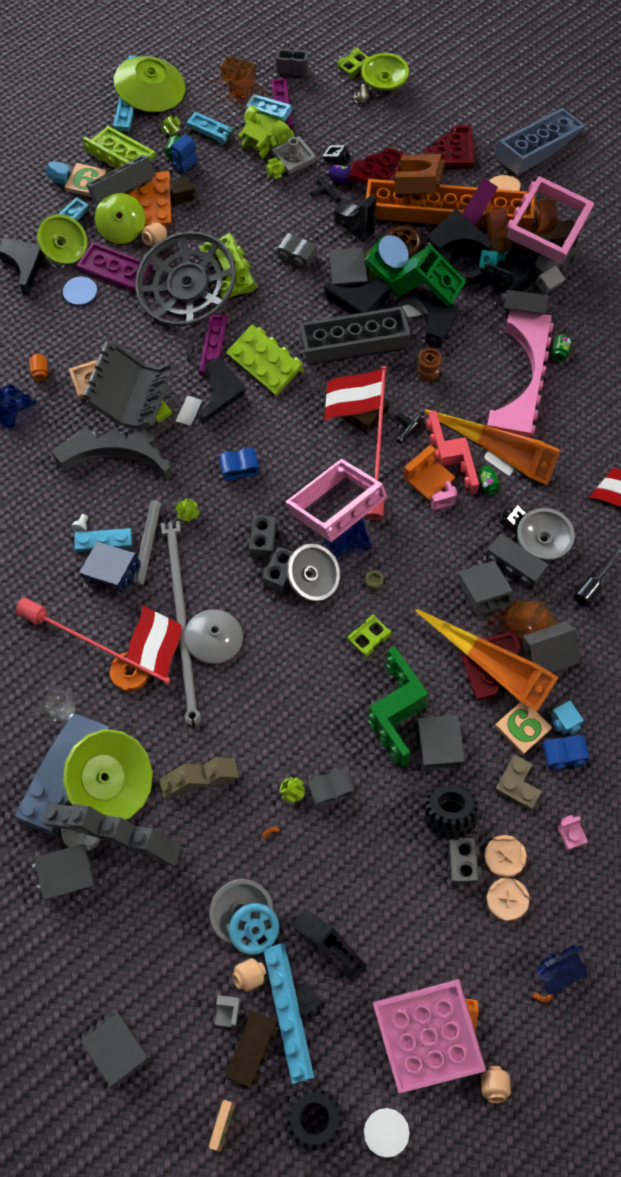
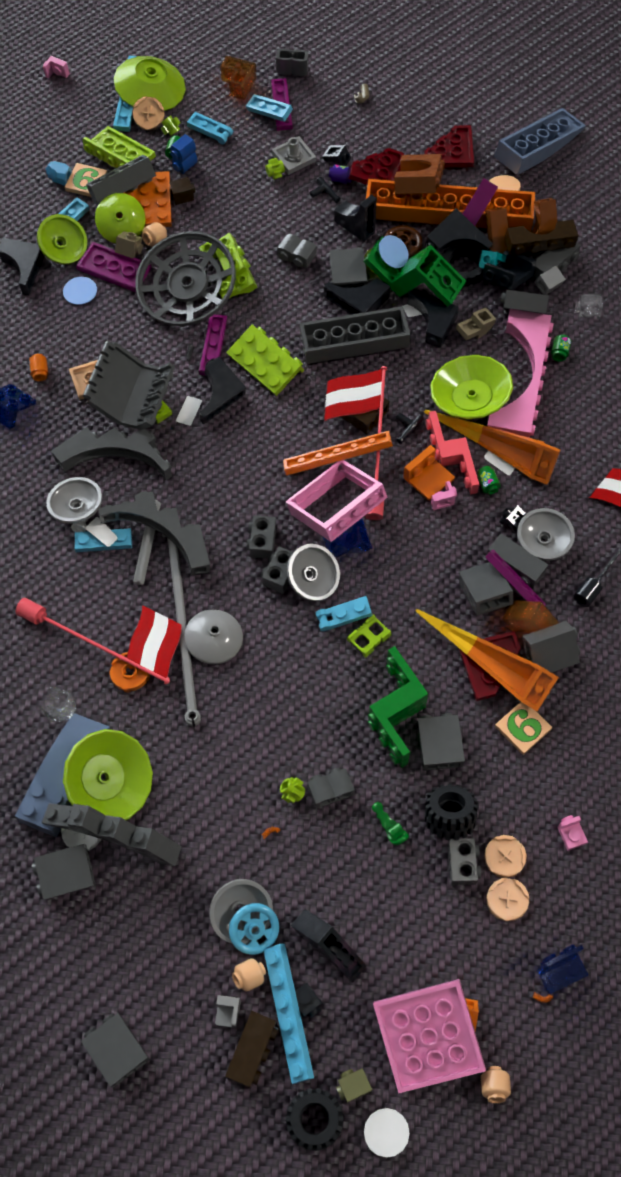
(56, 66): none -> bright pink bracket
(74, 500): none -> light grey dish
(101, 532): none -> white sticker
(110, 566): panel -> none
(128, 244): none -> dark tan brick
(144, 511): none -> dark grey arch
(148, 113): none -> light nougat tile
(187, 510): lime gear -> none
(192, 776): dark tan arch -> none
(221, 1125): light nougat tile -> none
(238, 464): blue brick -> none
(263, 132): lime piece -> none
(337, 453): none -> orange tile
(344, 613): none -> medium azure plate
(351, 59): lime piece -> none
(353, 1085): none -> olive brick
(374, 580): olive tile -> none
(385, 71): lime dish -> none
(393, 829): none -> green piece
(429, 364): dark orange wheel -> none
(471, 387): none -> lime dish
(477, 325): none -> dark tan brick
(512, 577): none -> magenta tile
(513, 784): dark tan plate -> none
(537, 243): bright pink window -> none
(565, 752): blue brick -> none
(566, 719): medium azure brick -> none
(589, 305): none -> clear brick

